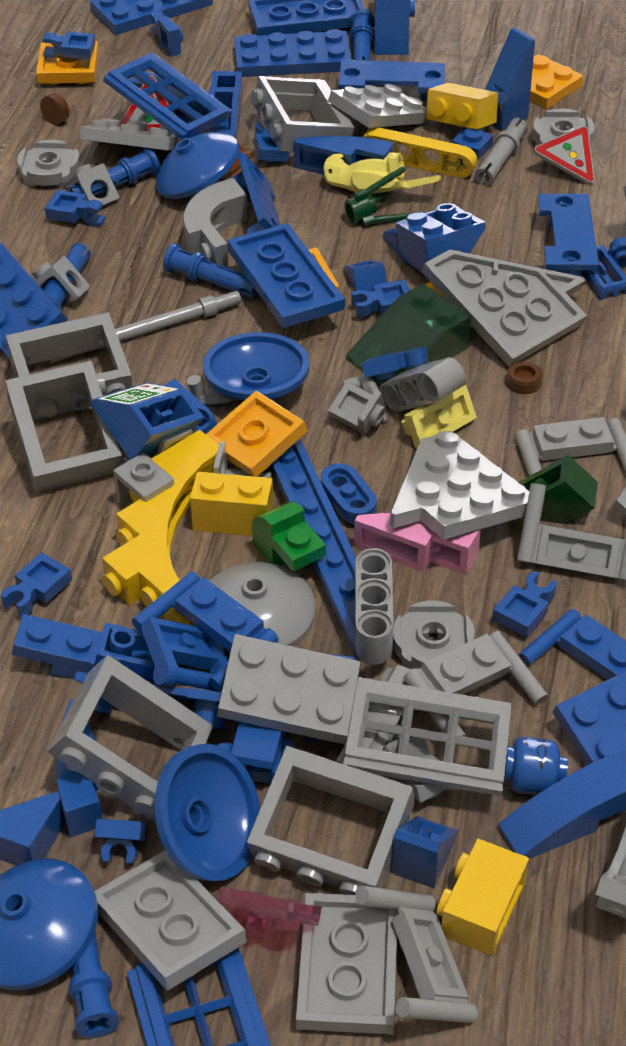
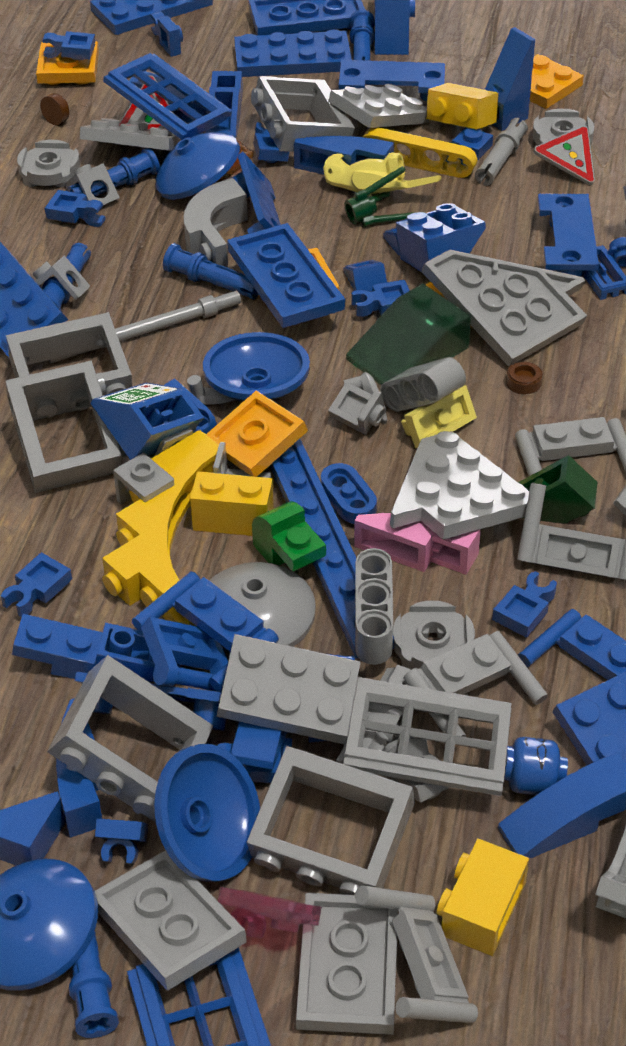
(387, 365): blue plate -> none
(422, 850): blue slope -> none

